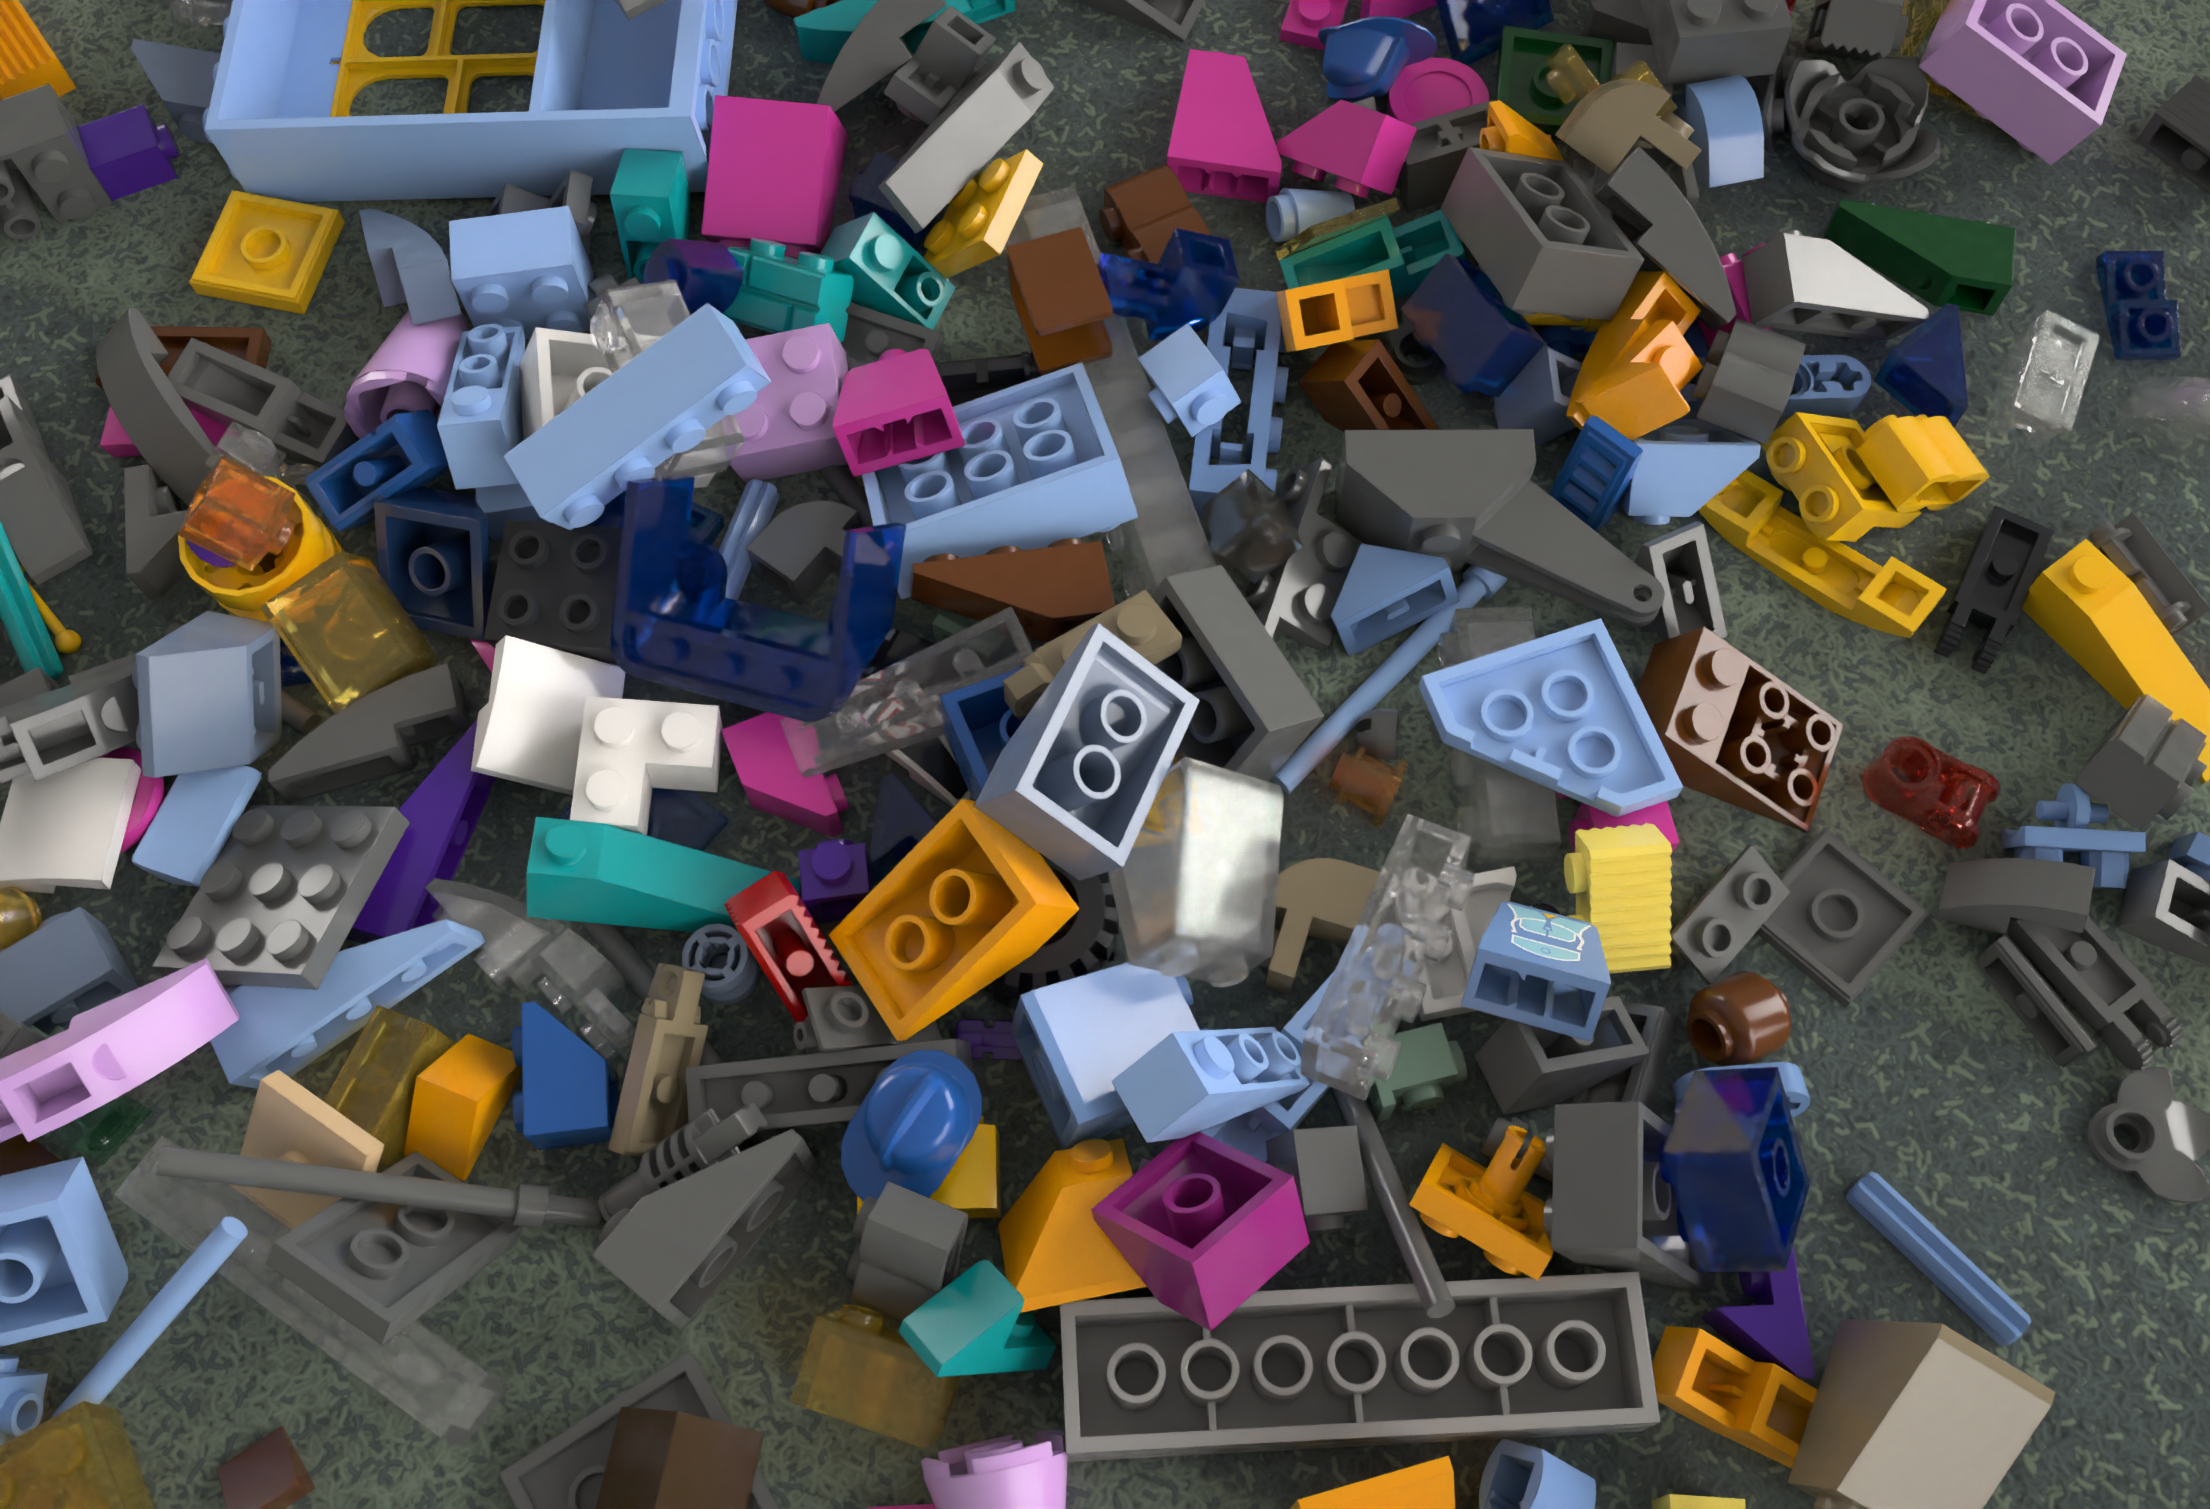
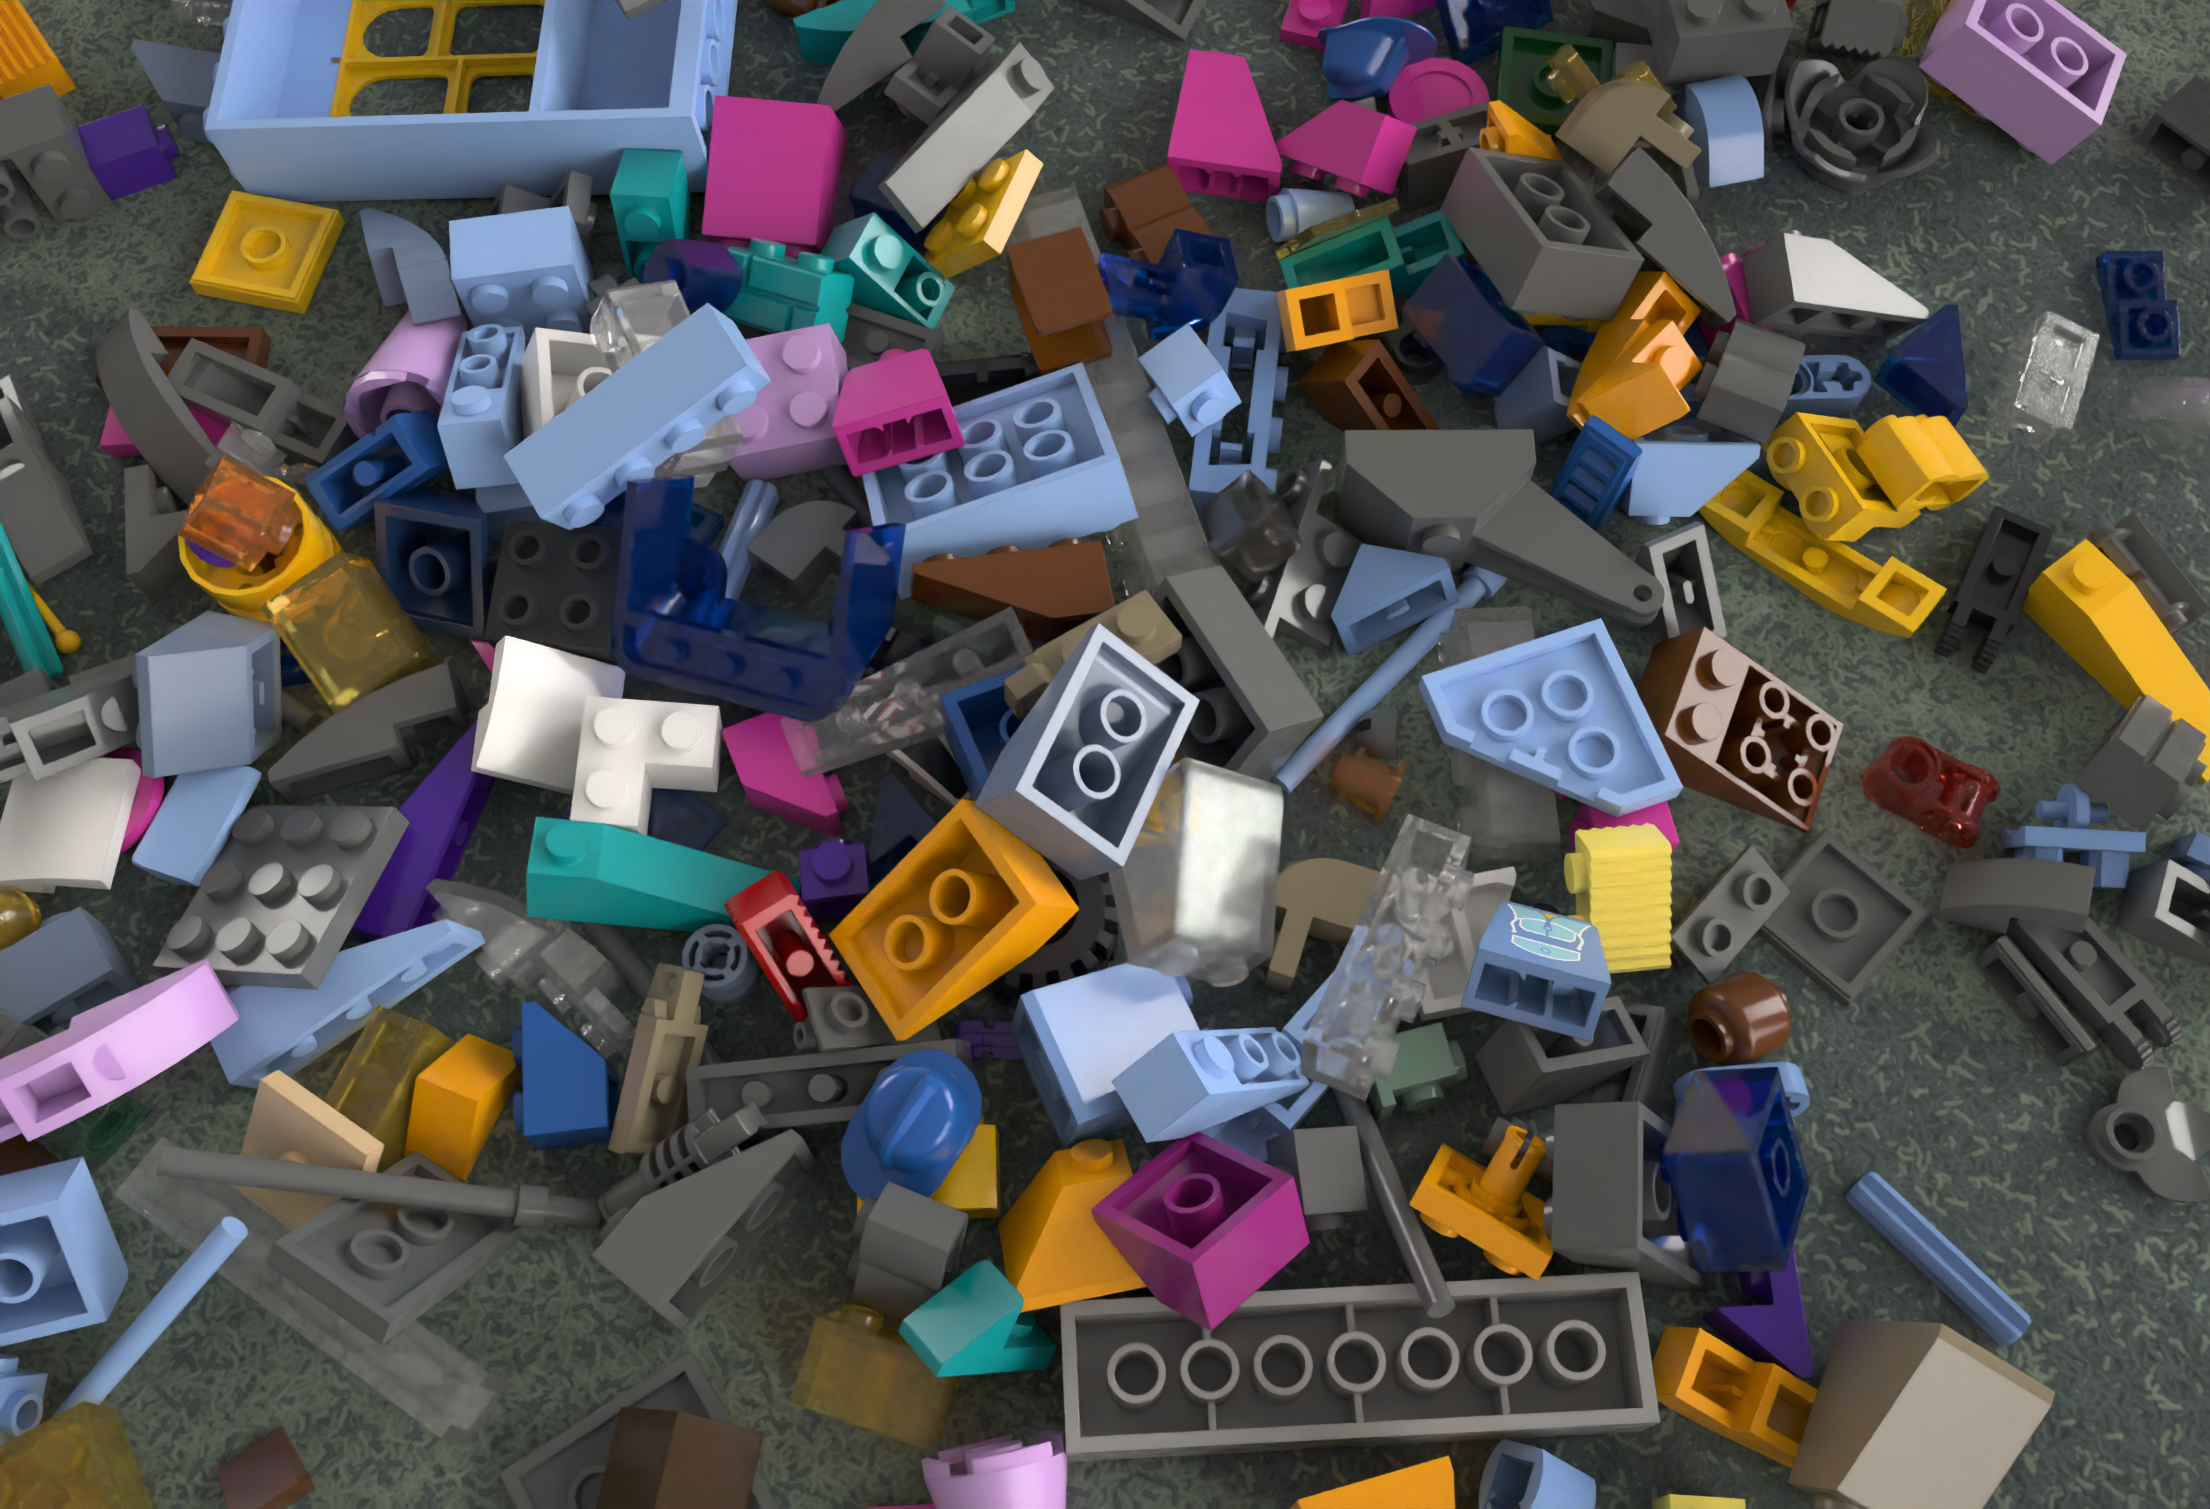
(1930, 253): dark green slope -> none

